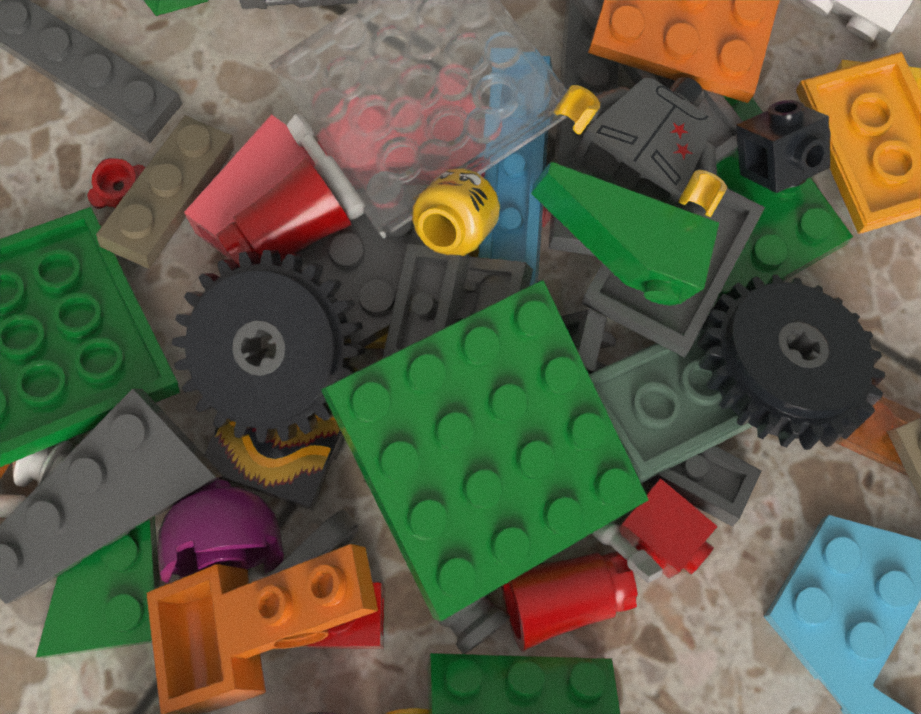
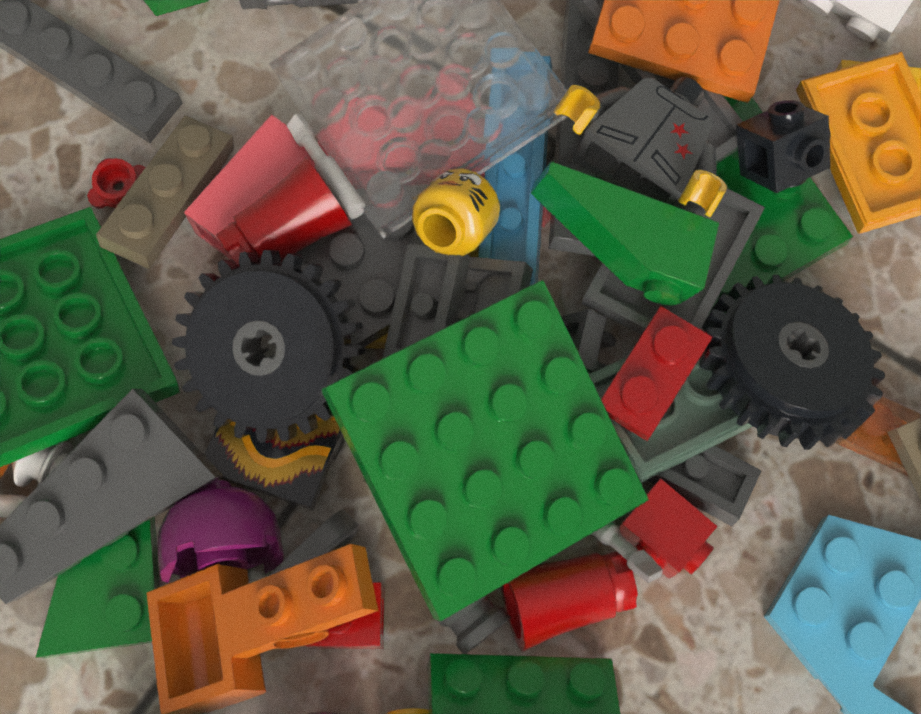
(654, 373): none -> red plate

